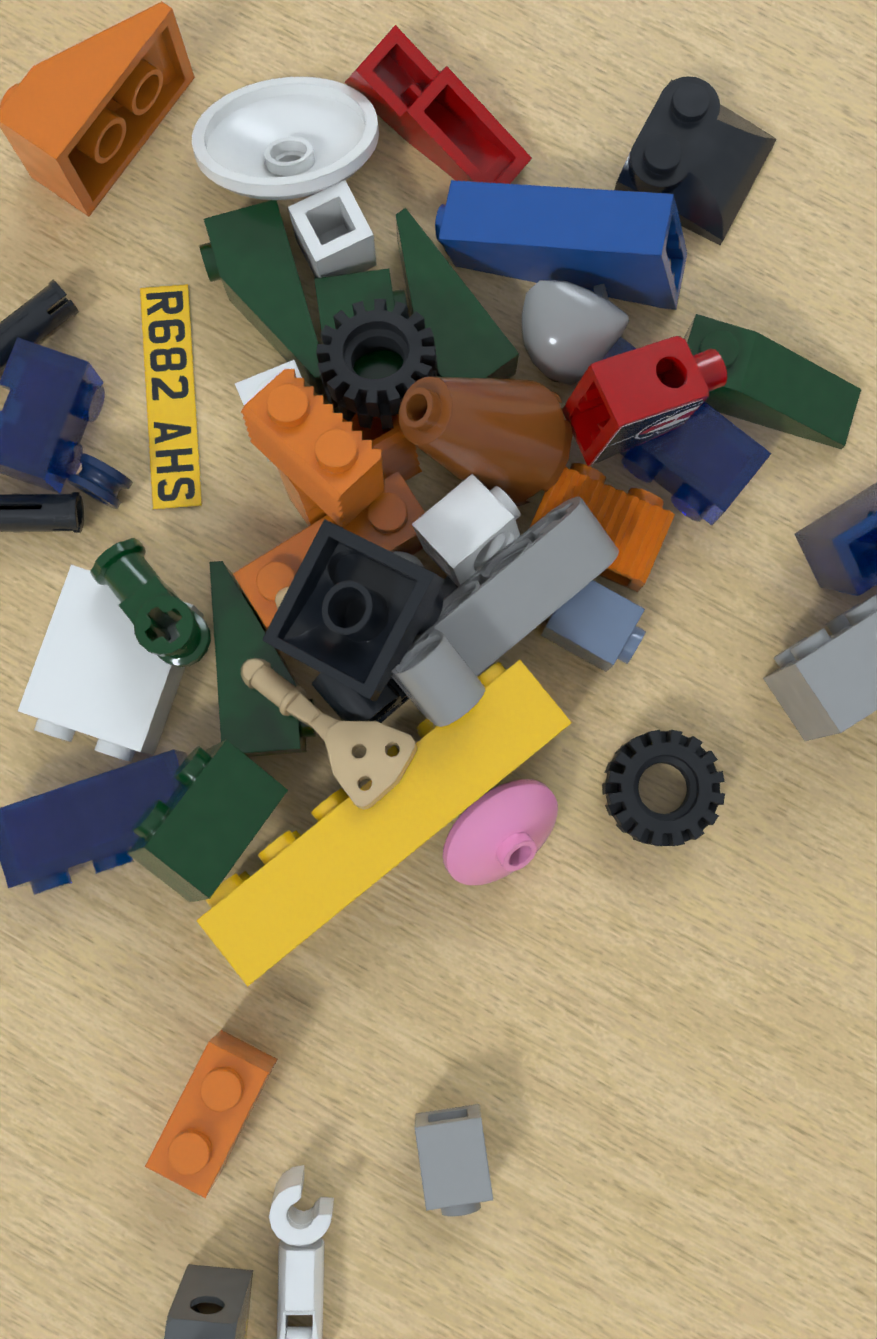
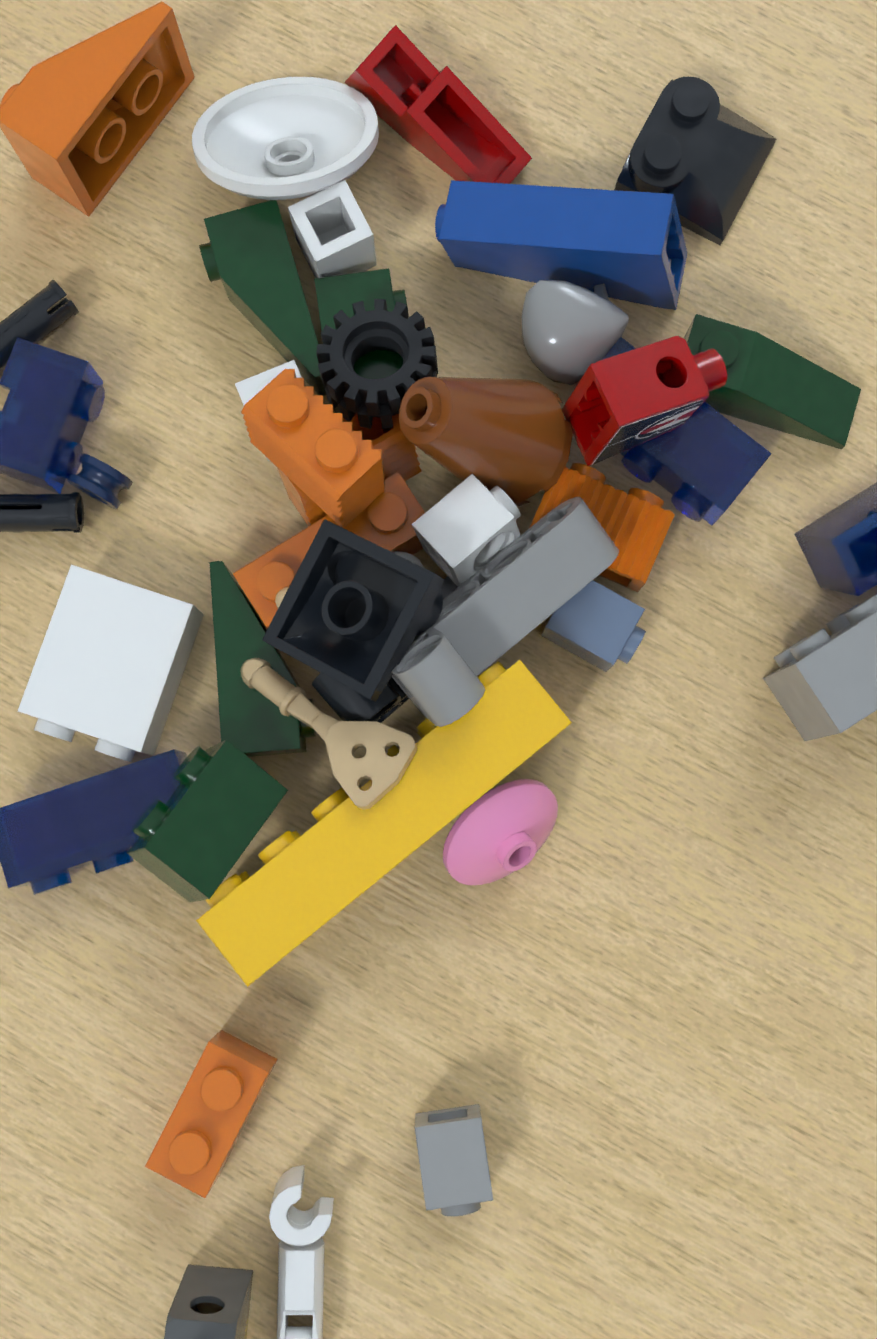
(152, 605): dark green connector -> none
(170, 397): yellow sticker -> none
(463, 331): dark green slope -> none
(701, 782): black tyre -> none

